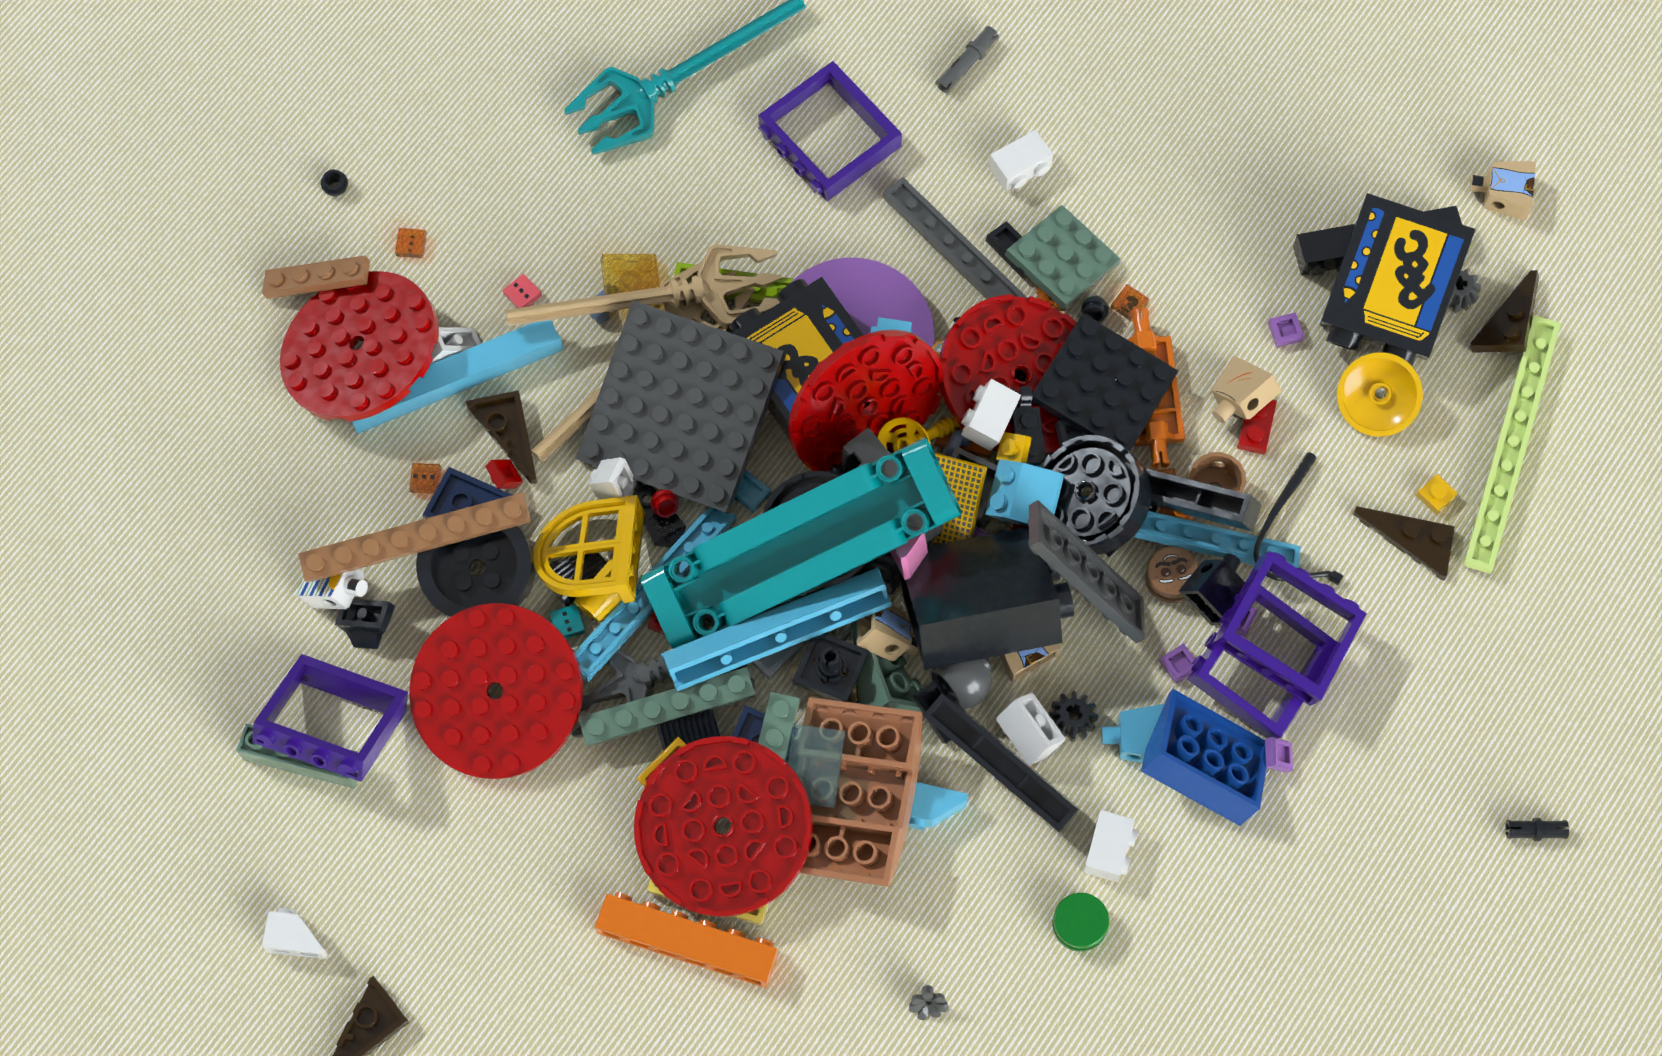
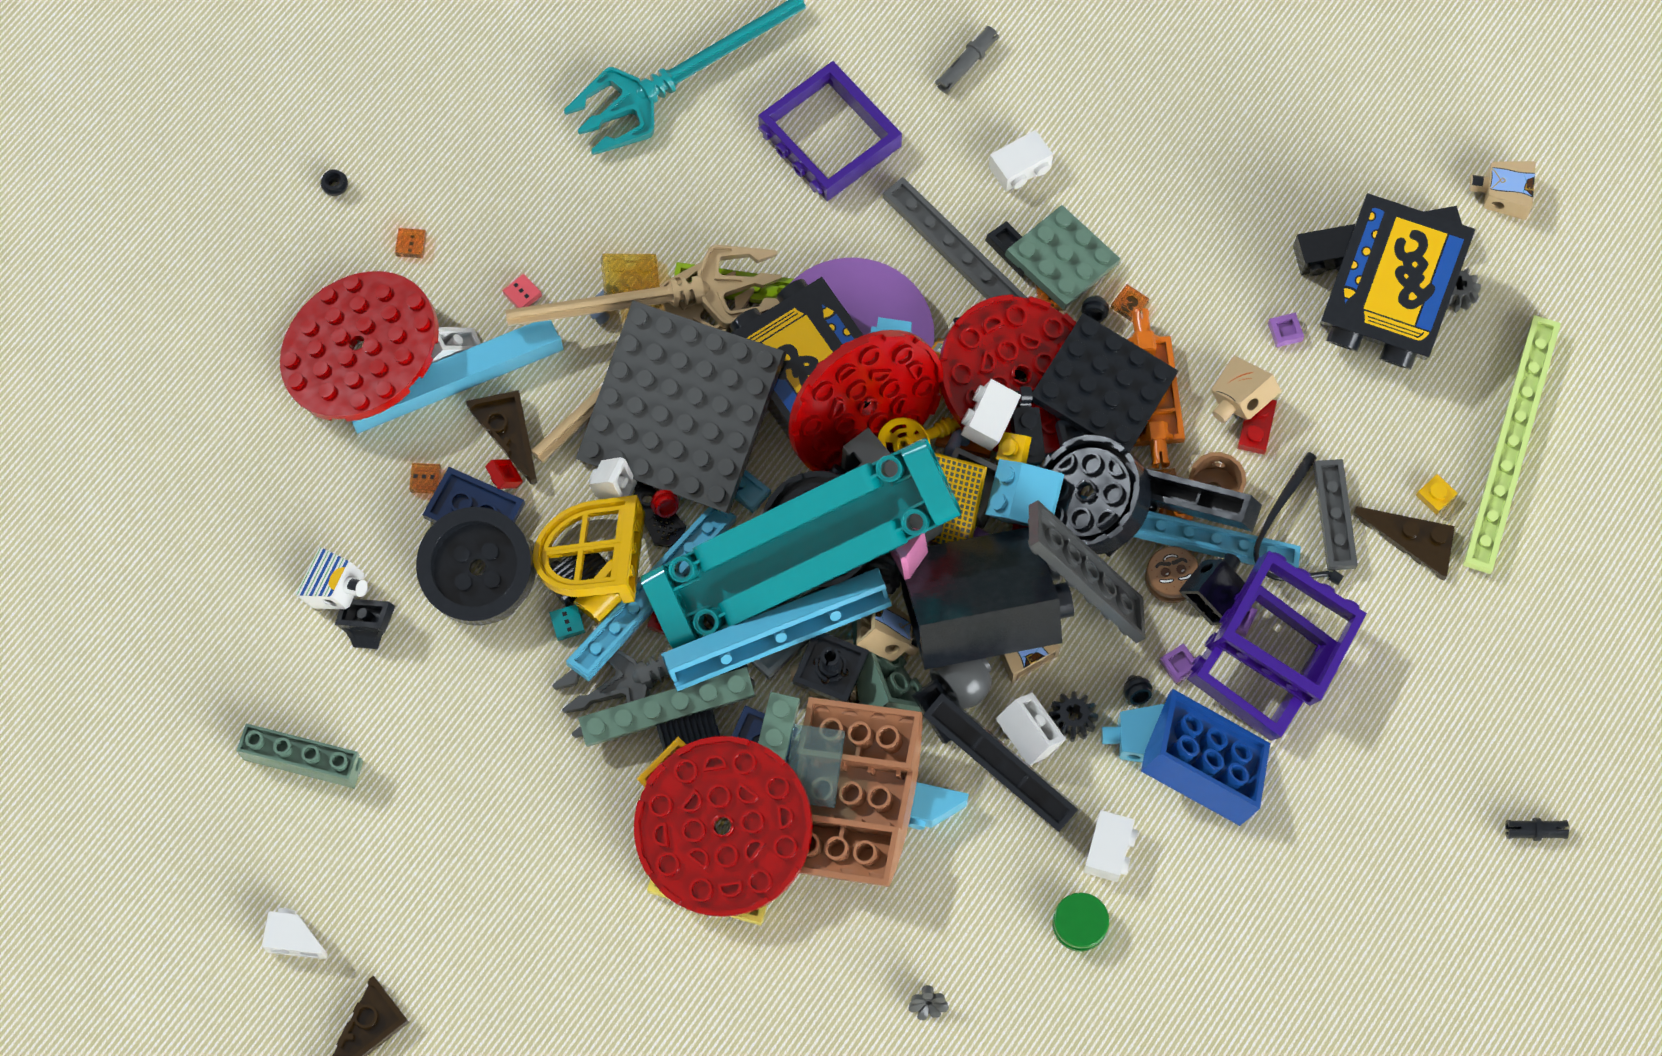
(316, 277): medium nougat plate -> none
(343, 684): dark purple window -> none
(414, 537): medium nougat plate -> none
(538, 697): red plate -> none
(687, 940): orange brick -> none
(1137, 690): none -> black plate
(1279, 754): medium lavender tile -> none
(1335, 515): none -> dark grey plate
(1374, 414): yellow dish -> none
(1511, 323): dark brown wing -> none

